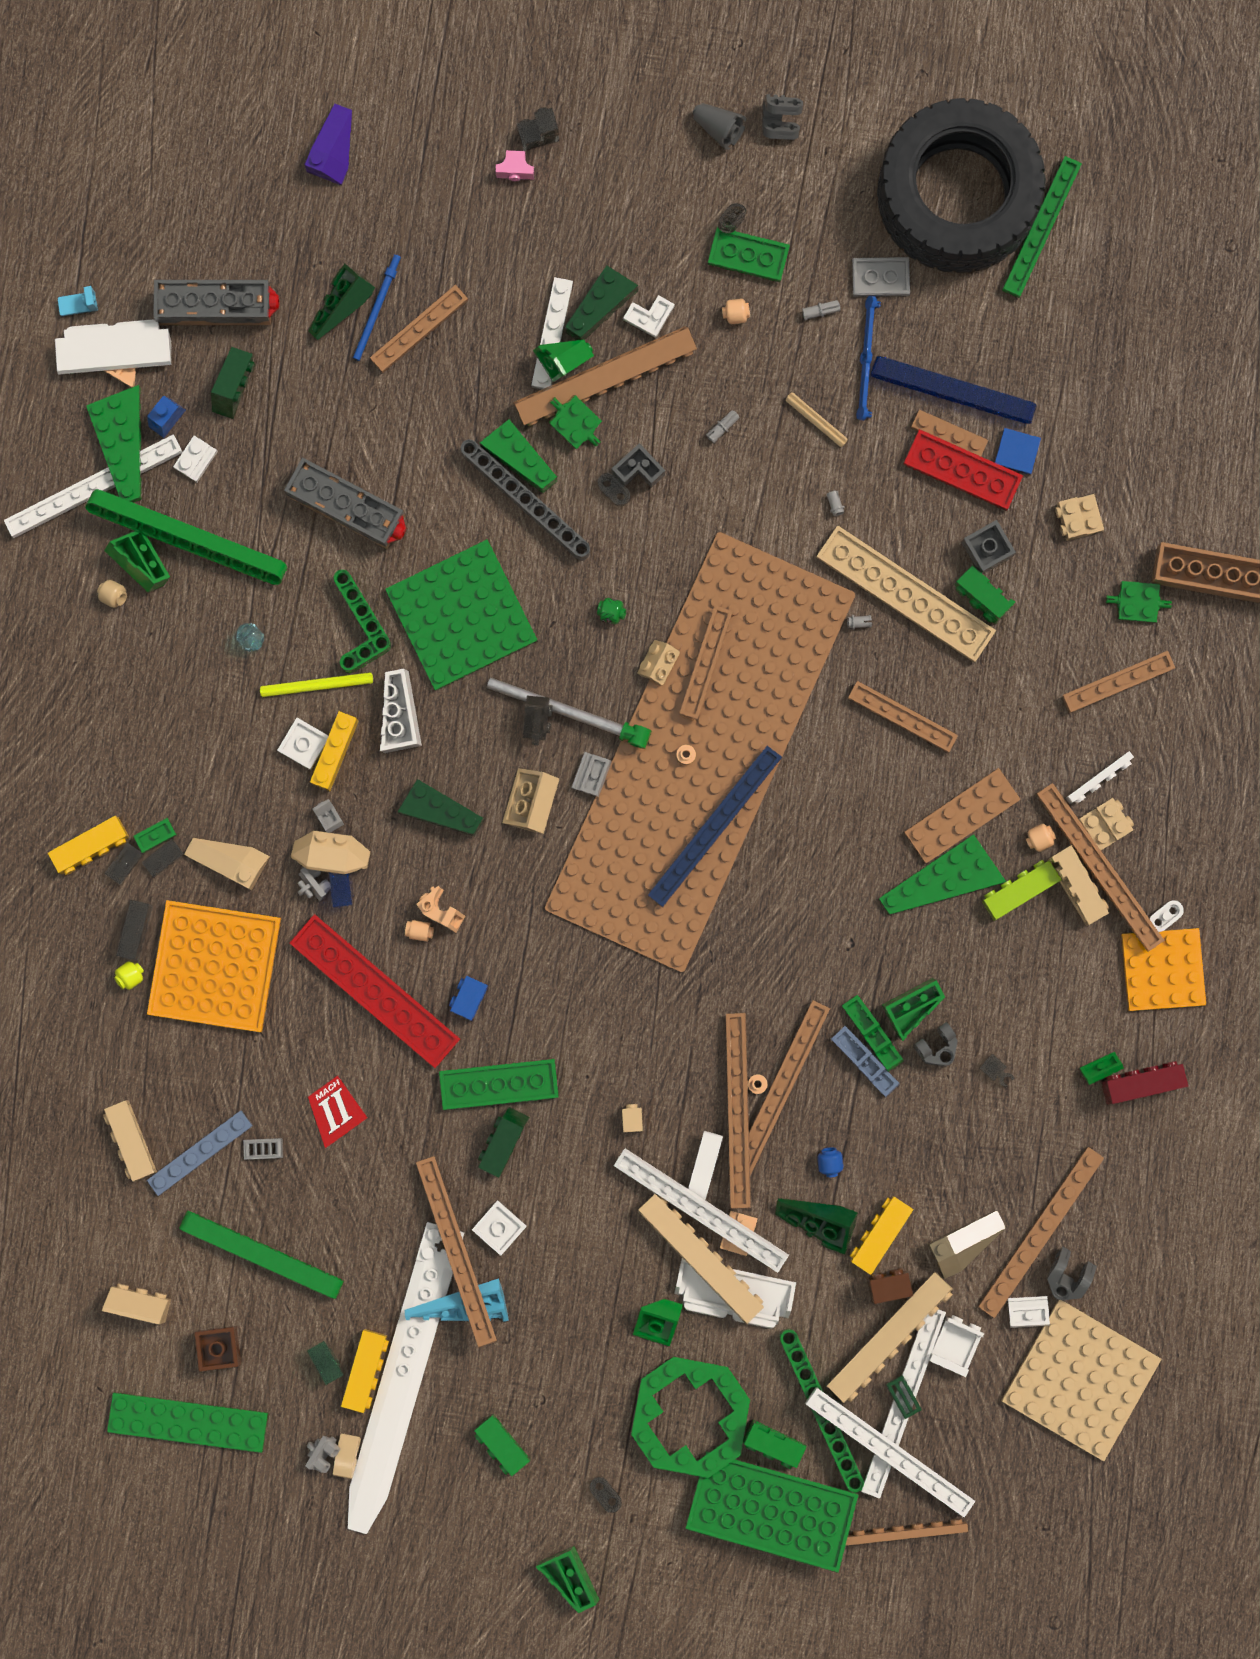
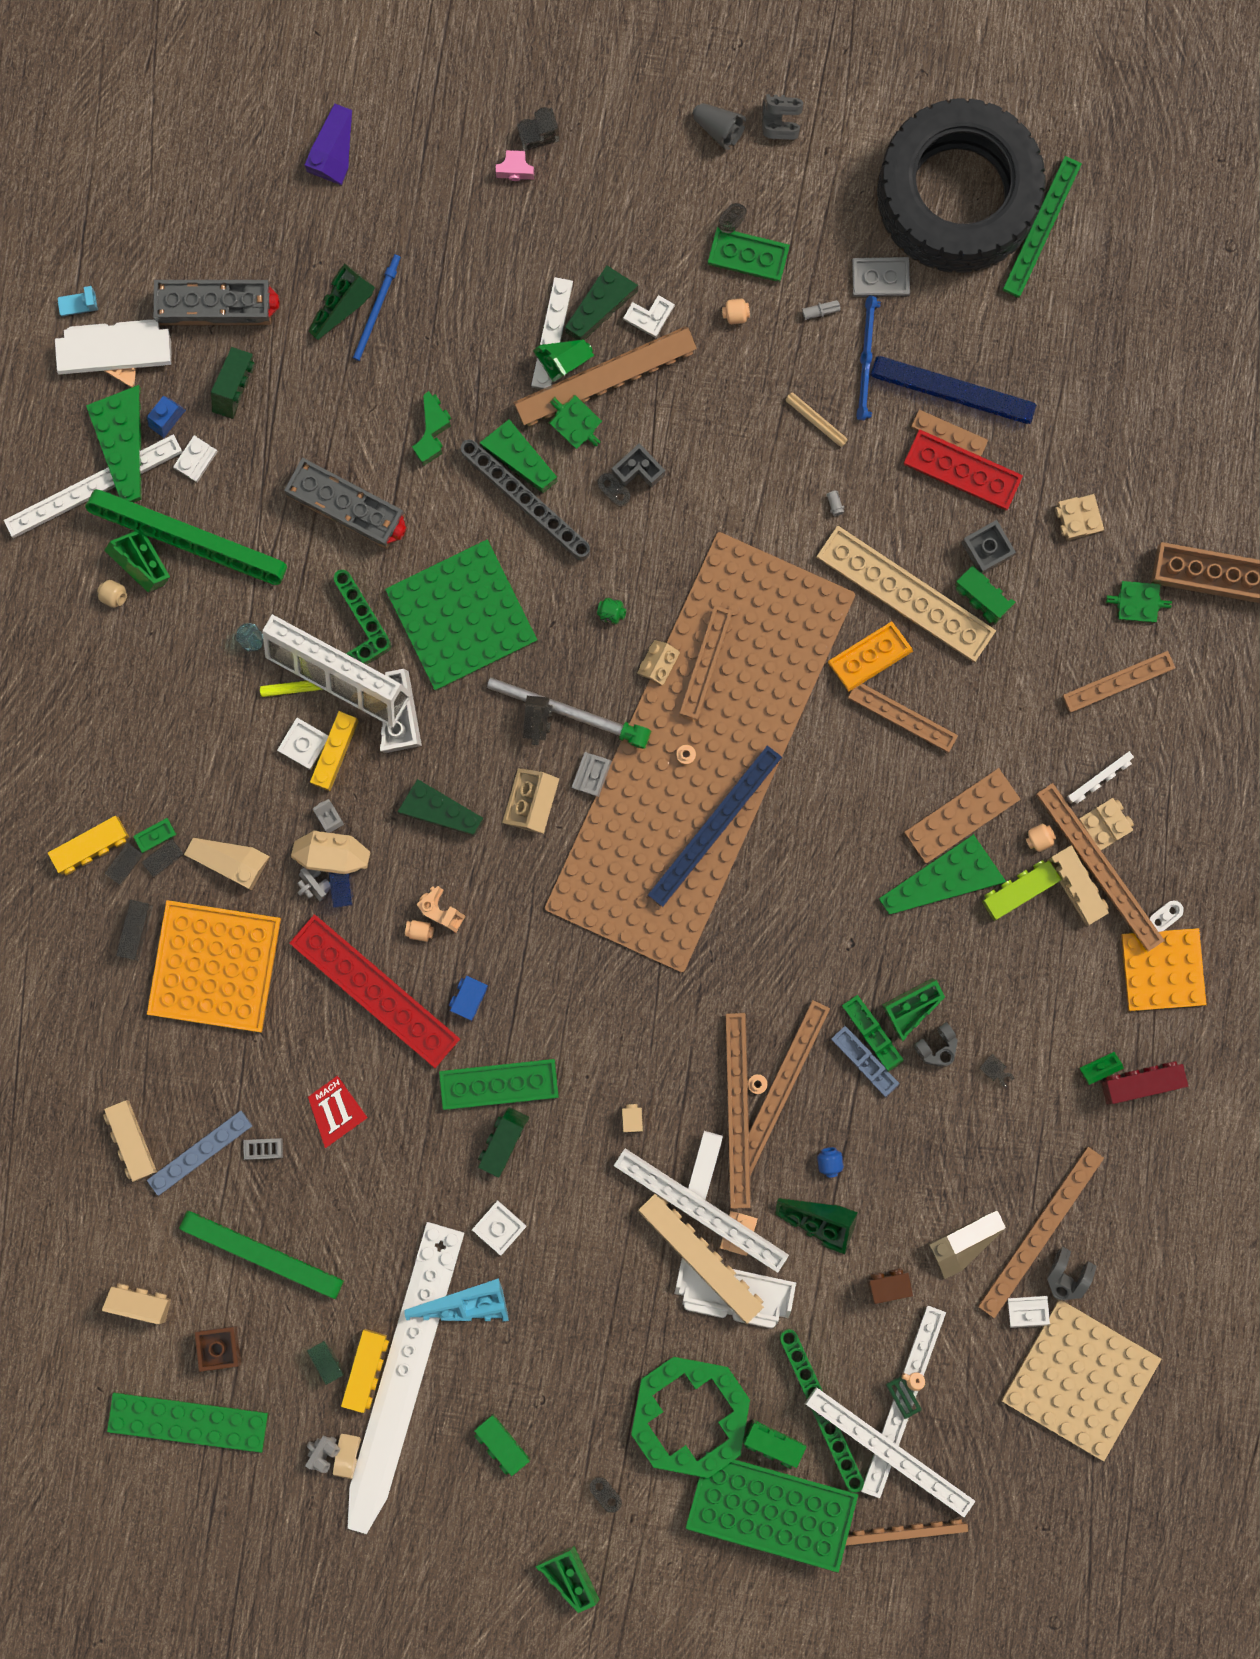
(129, 975): neon yellow head -> none
(334, 671): none -> white window
(419, 328): medium nougat plate -> none
(436, 422): none -> green arch
(456, 1252): medium nougat plate -> none
(658, 1321): green slope -> none
(722, 426): light grey axle -> none
(858, 621): light grey pin -> none
(870, 656): none -> light orange tile
(881, 1235): yellow brick -> none
(890, 1337): tan brick -> none
(915, 1381): none -> light nougat piece
(956, 1345): white panel -> none
(1017, 451): blue tile -> none

